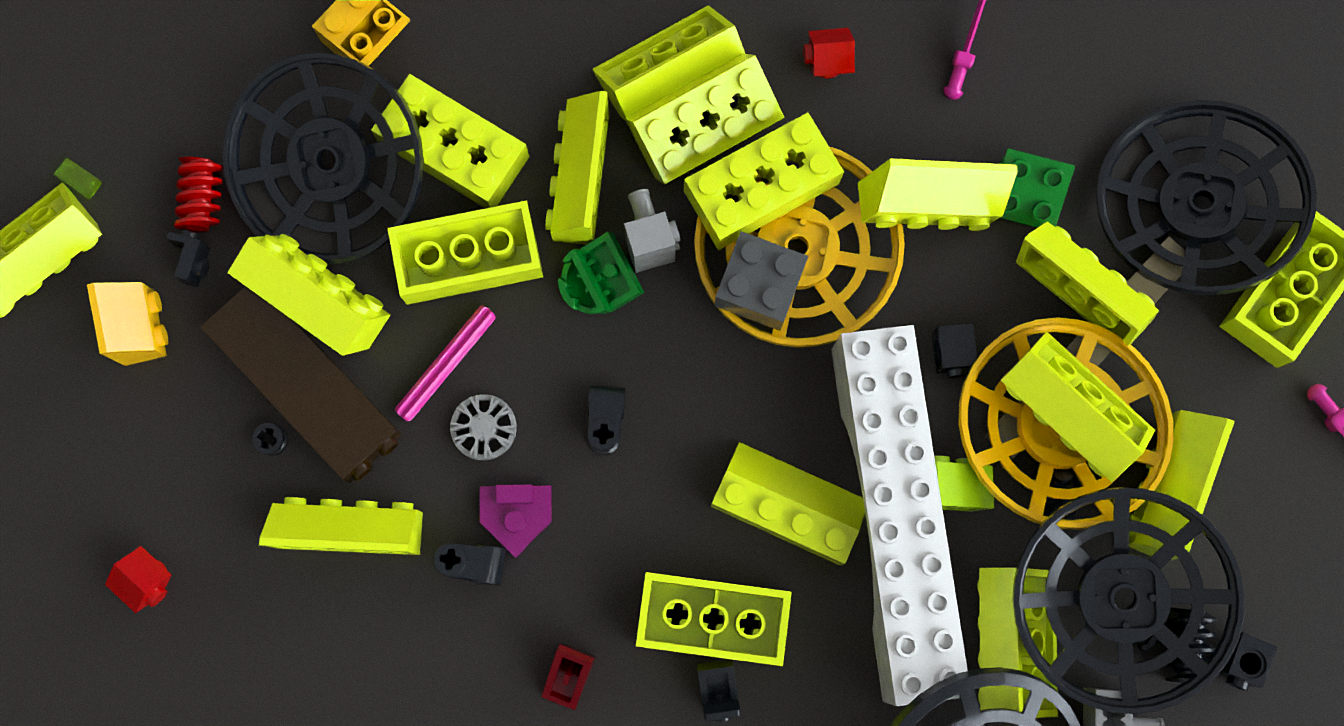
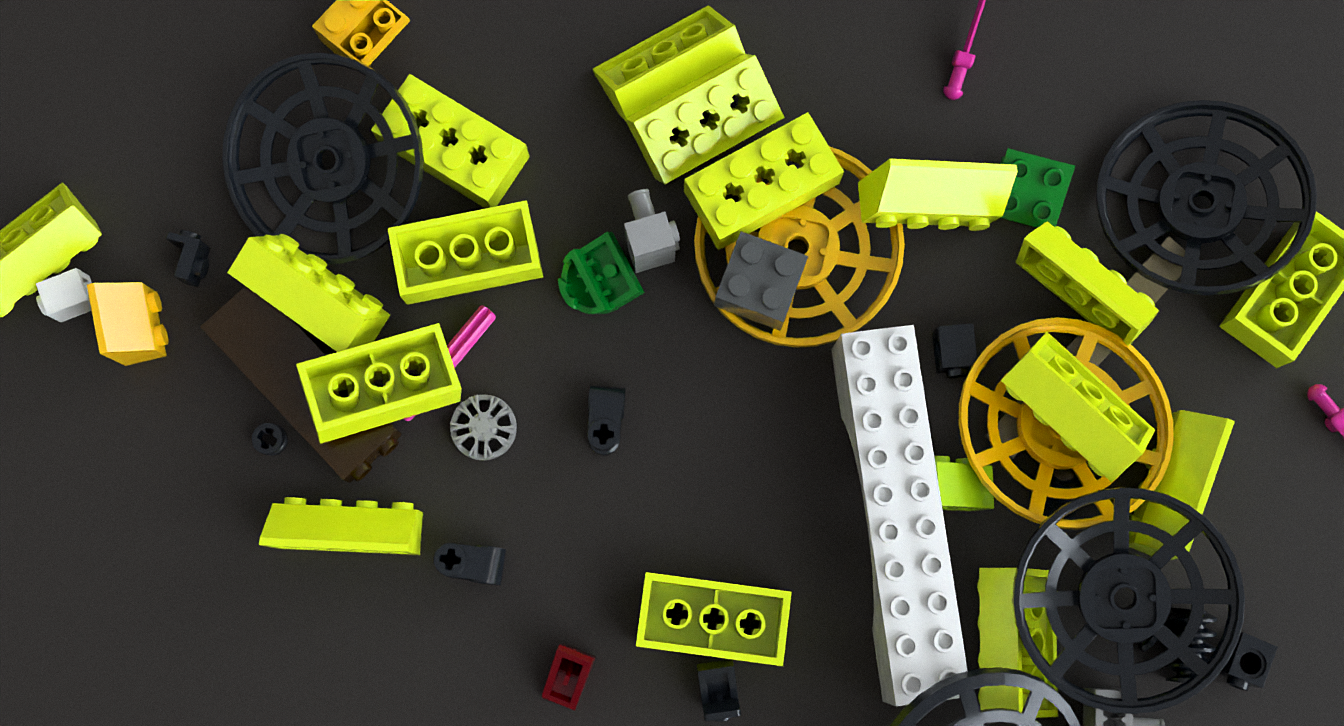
(64, 295): none -> white brick
(78, 178): clear neon green piece -> none
(139, 580): red brick -> none
(197, 194): red piece -> none
(385, 360): none -> neon yellow brick
(515, 513): magenta plate -> none
(579, 169): neon yellow slope -> none
(790, 504): neon yellow slope -> none
(830, 52): red brick -> none

